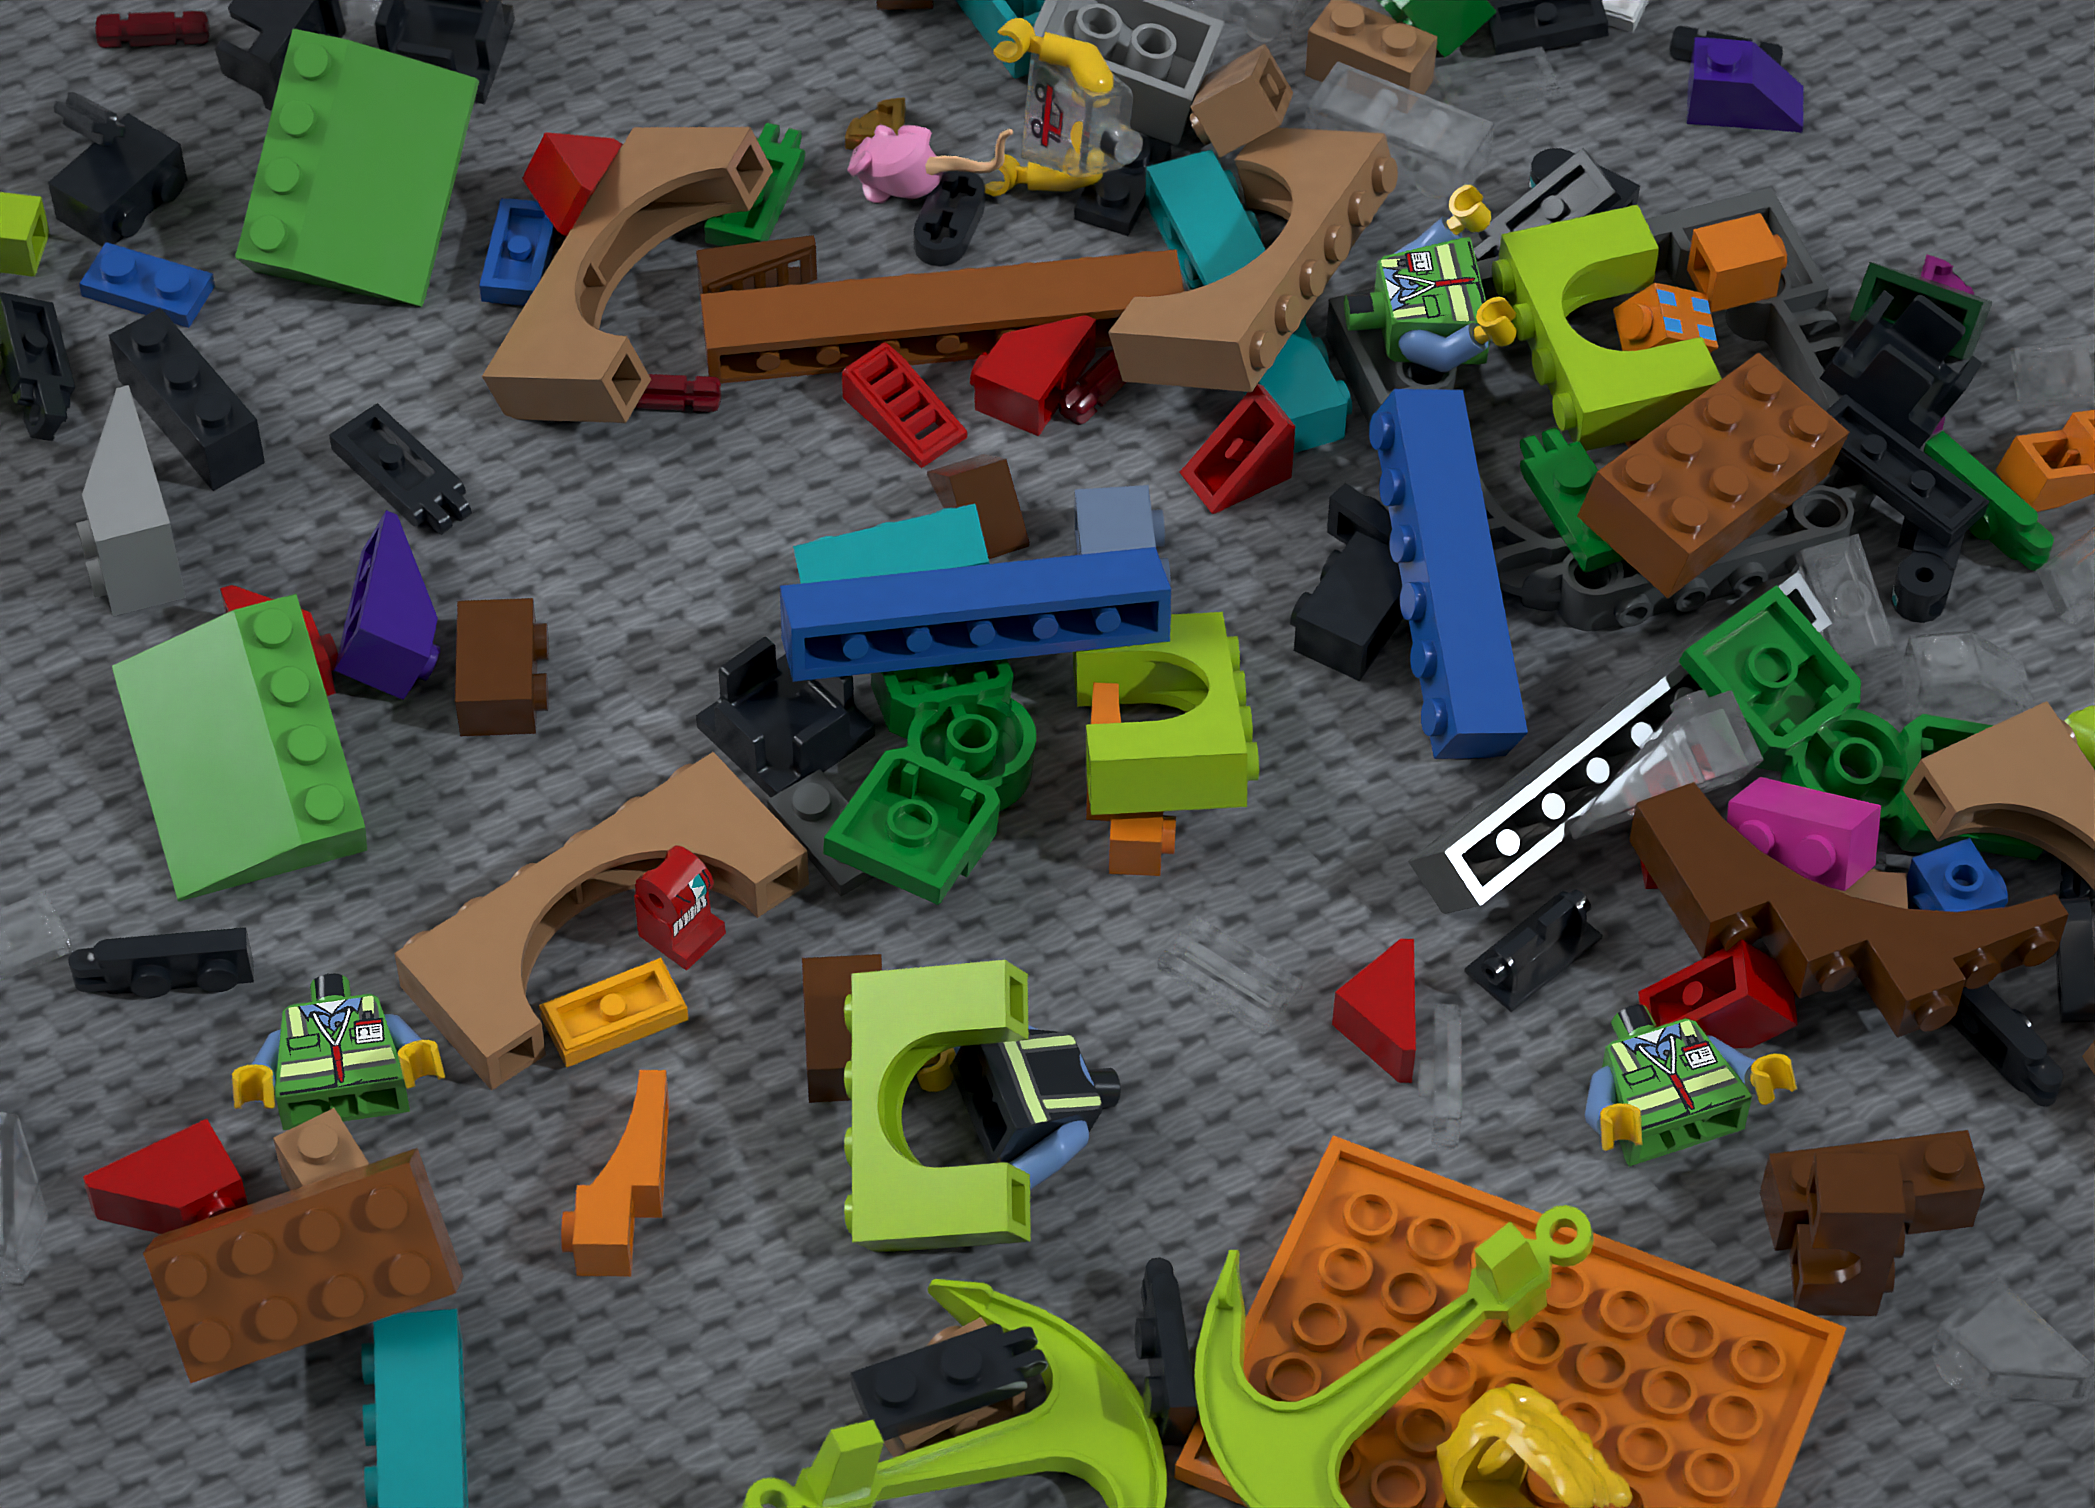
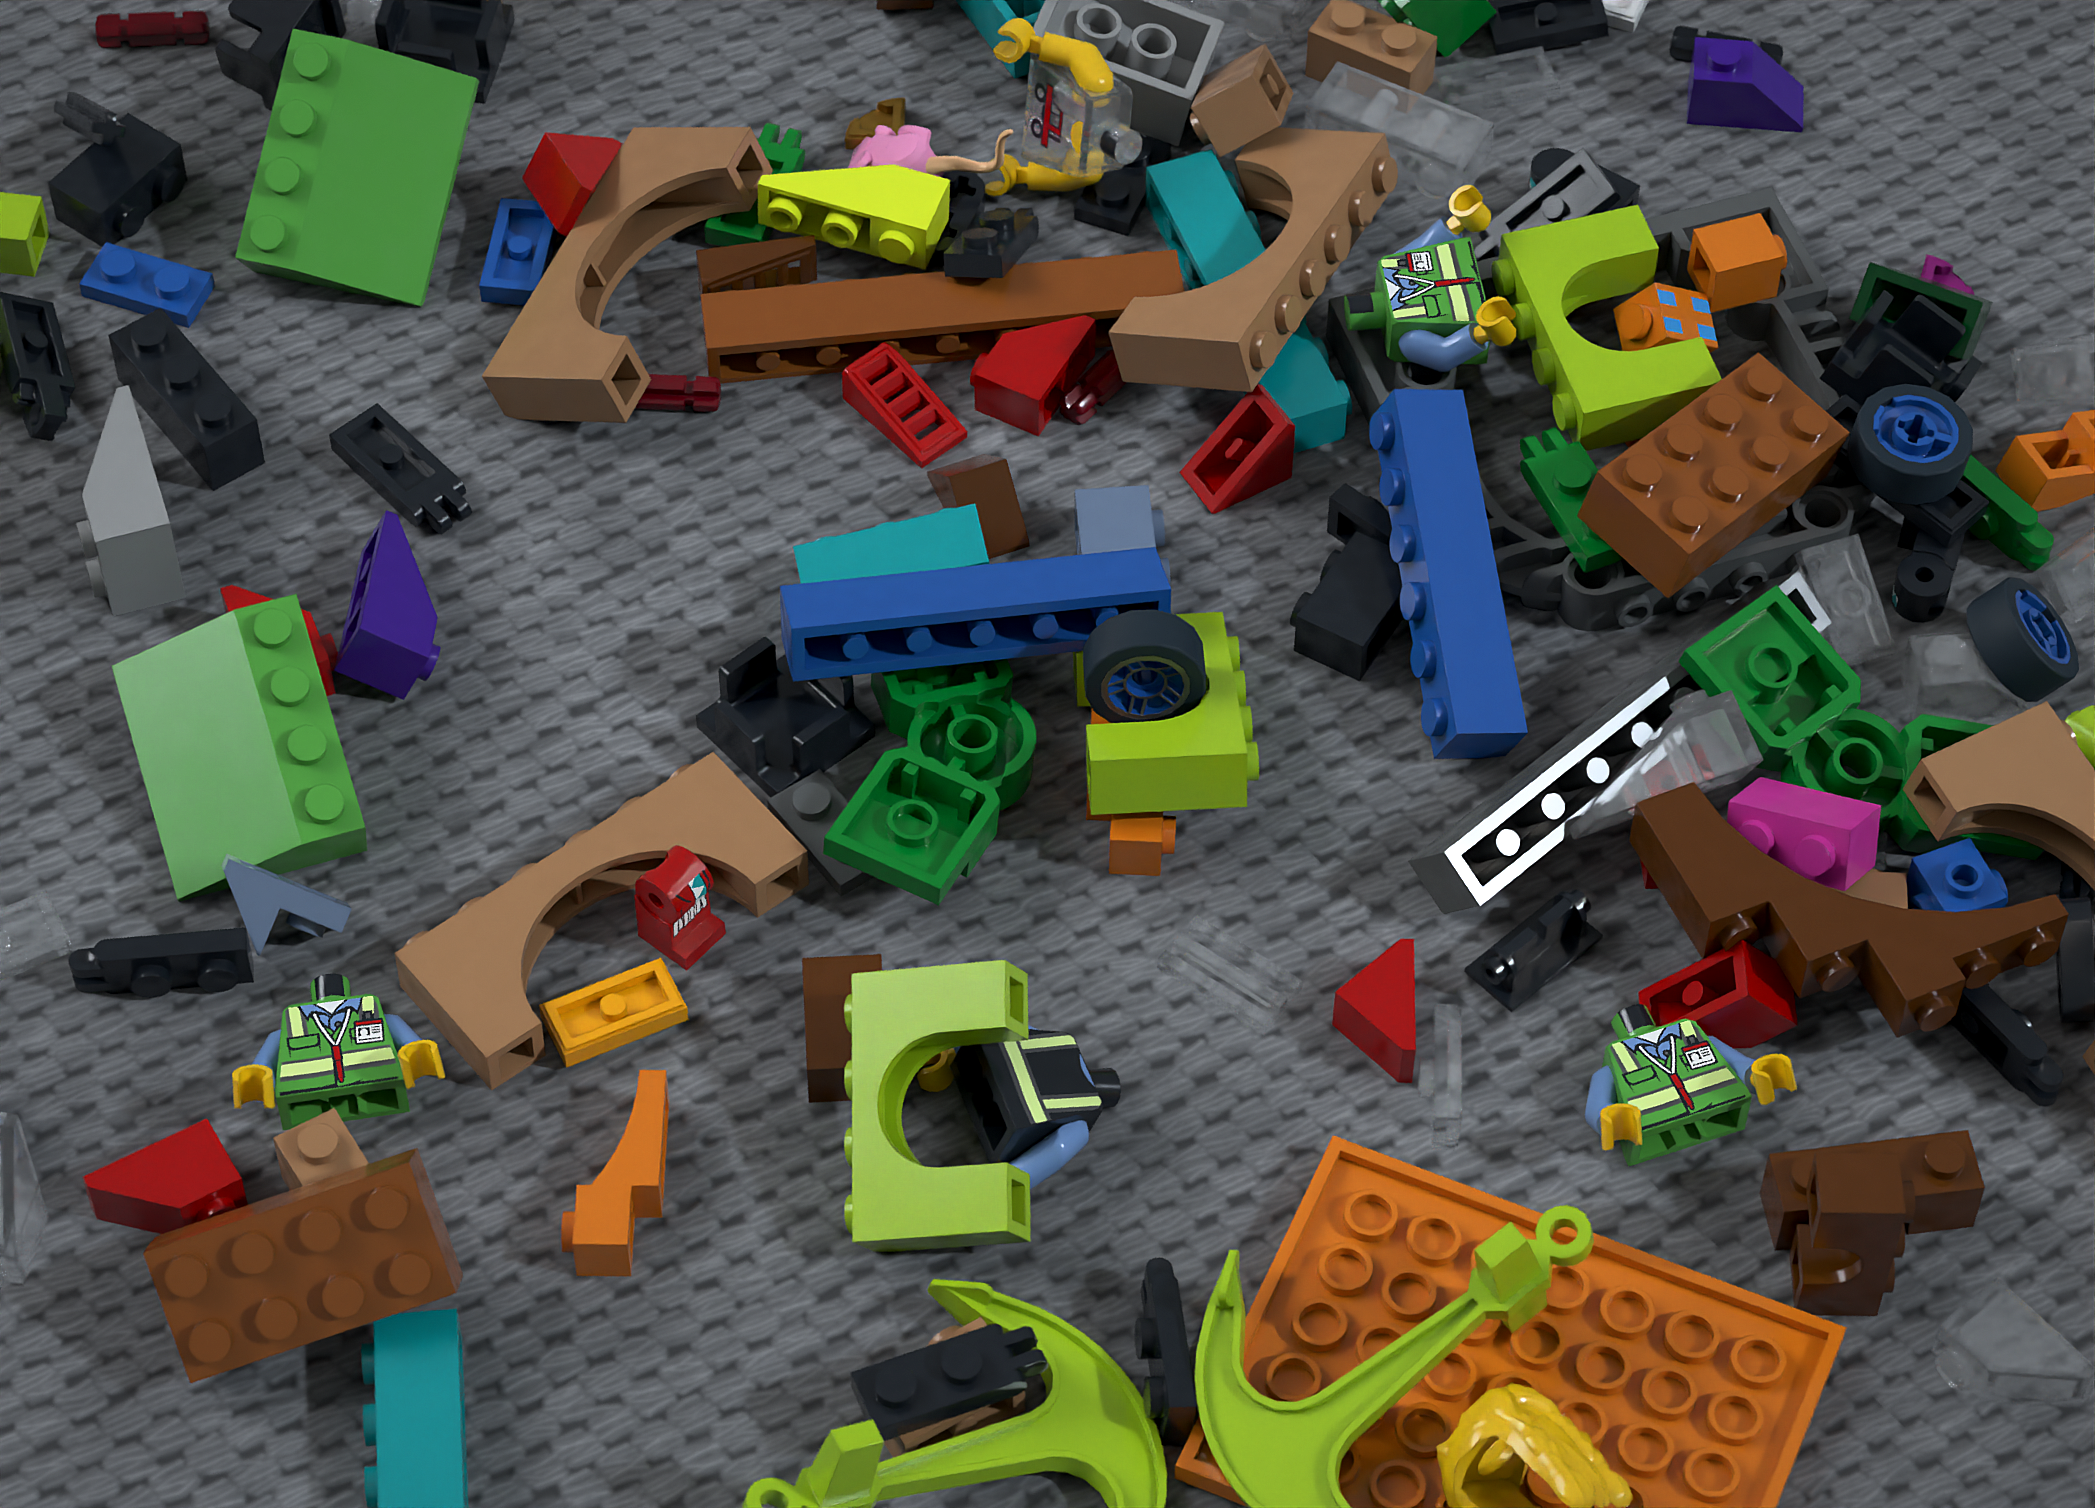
(263, 893): none -> sand blue slope
(498, 667): reddish brown brick -> none
(865, 209): none -> neon yellow slope
(992, 244): none -> black hinge
(1143, 667): none -> black wheel
(1910, 444): none -> black wheel
(2022, 639): none -> black wheel

